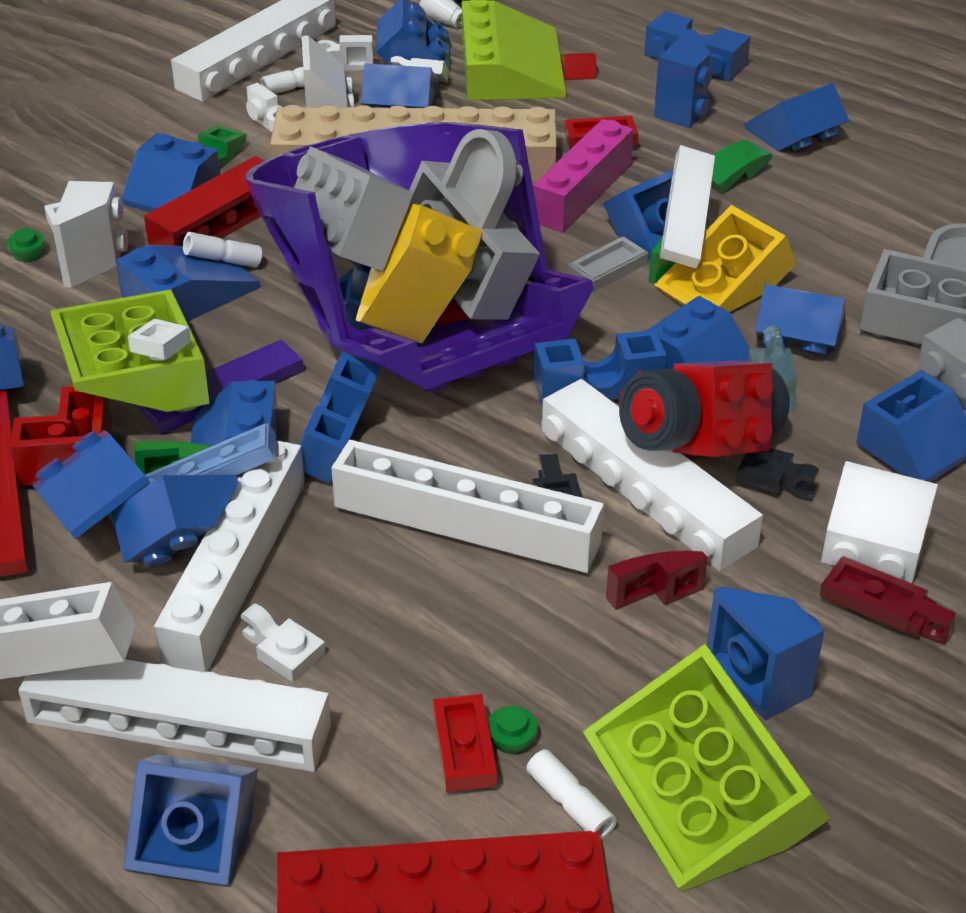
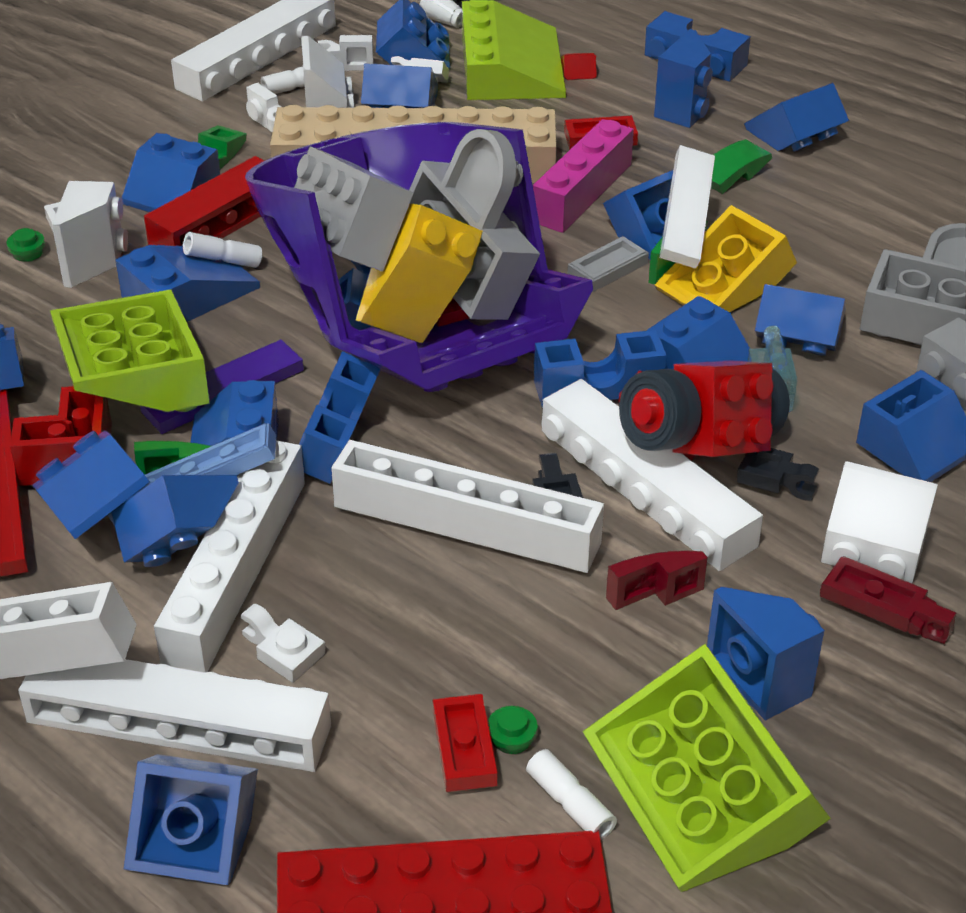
(159, 339): white plate -> none

